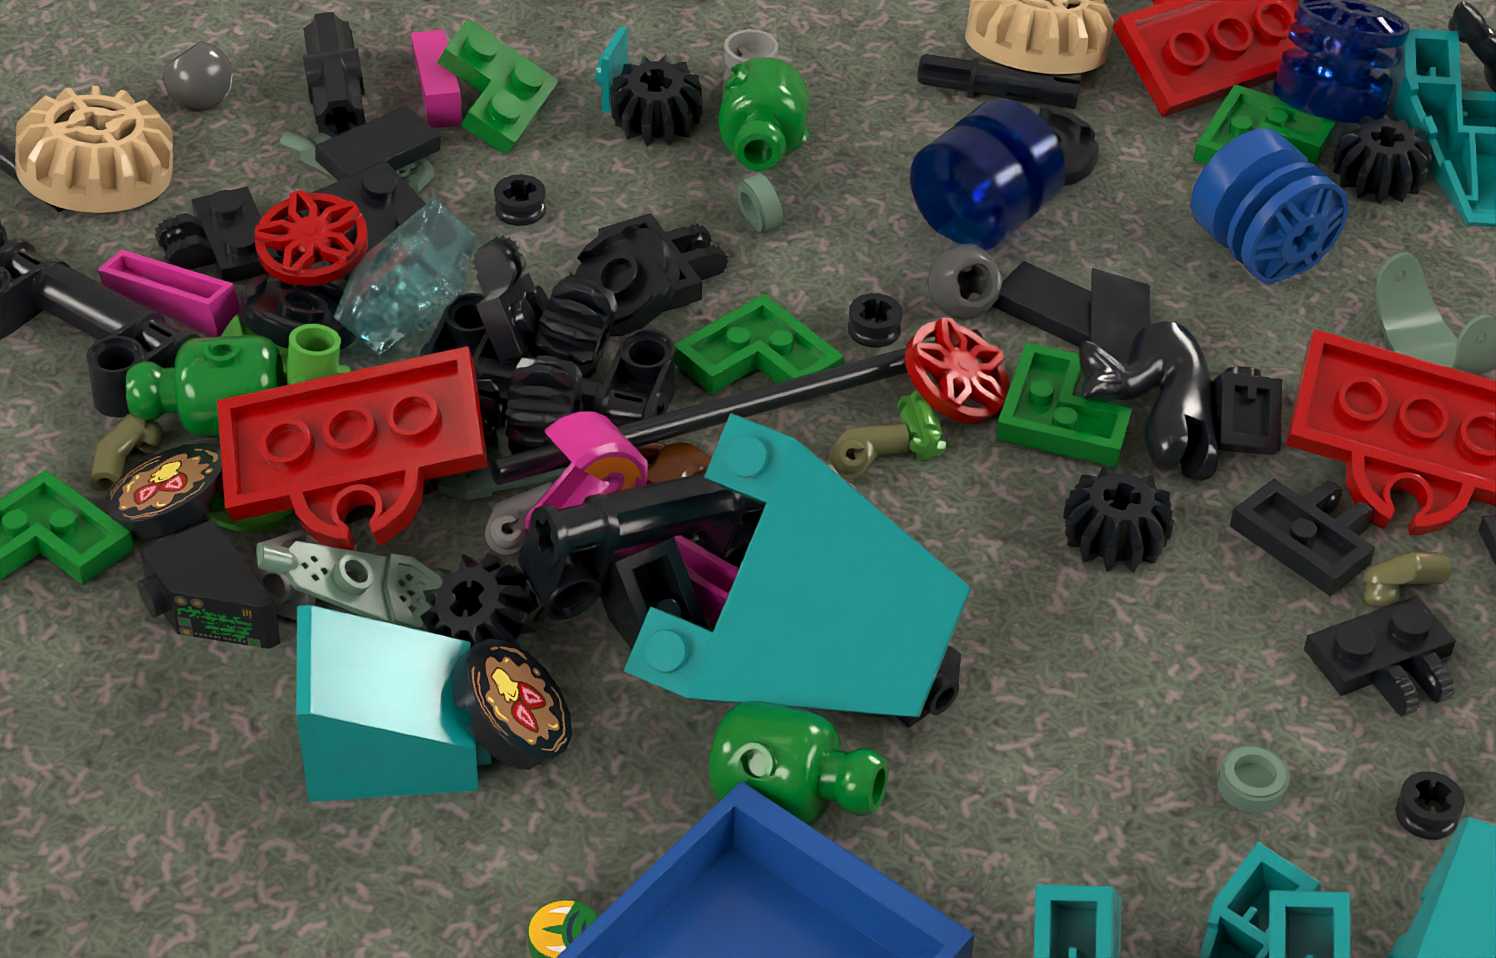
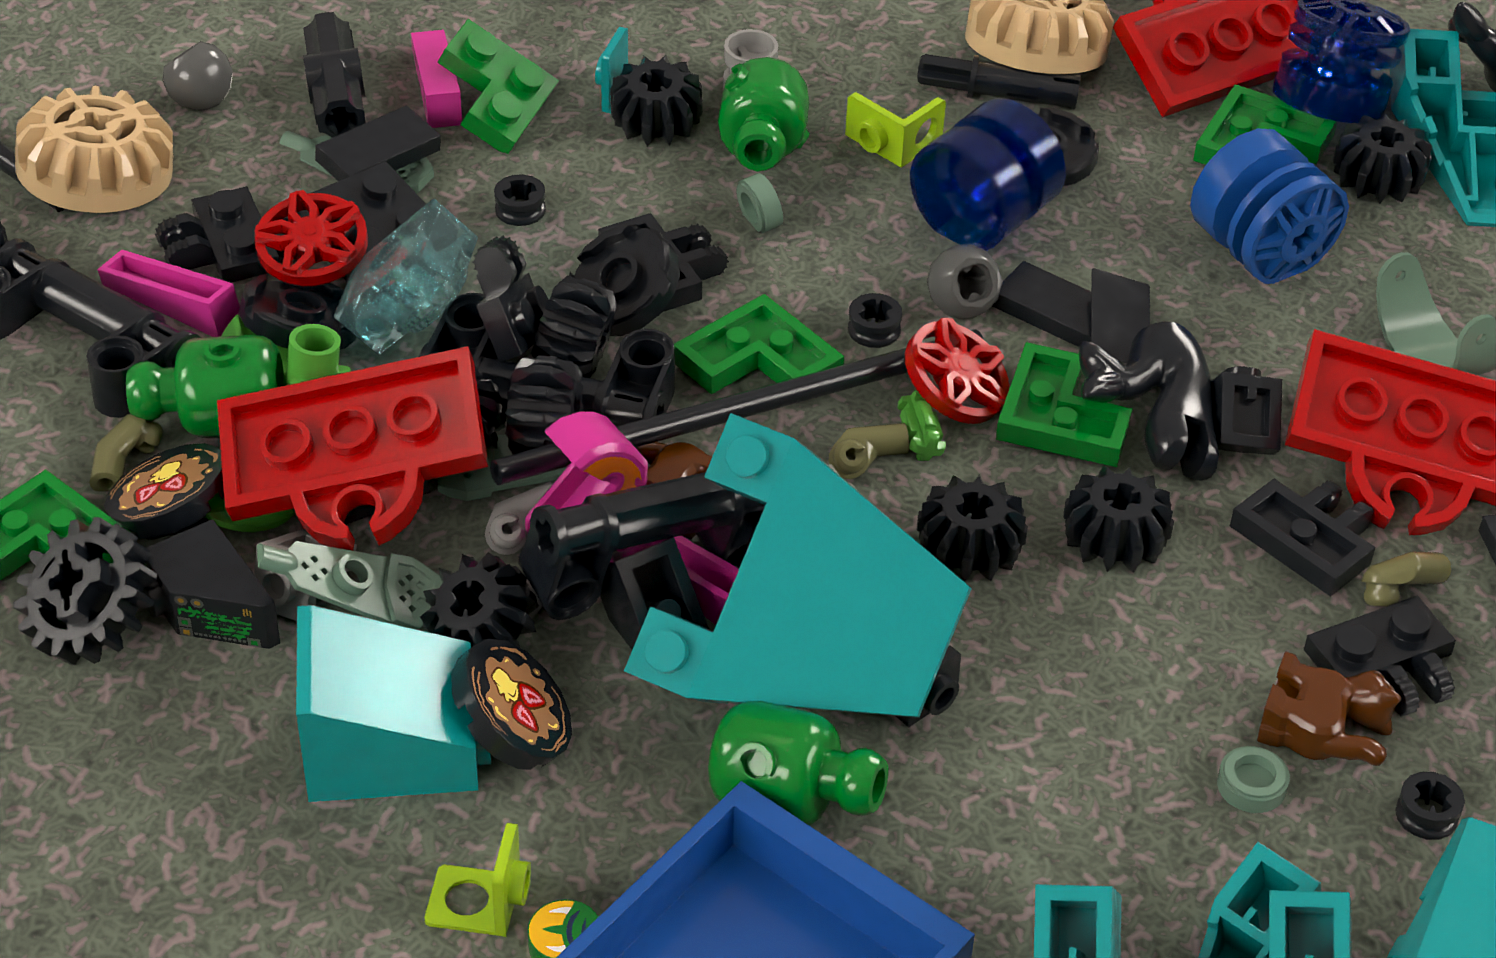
(85, 591): none -> black gear
(505, 887): none -> lime bracket
(887, 133): none -> lime bracket
(973, 526): none -> black gear
(1311, 710): none -> reddish brown animal

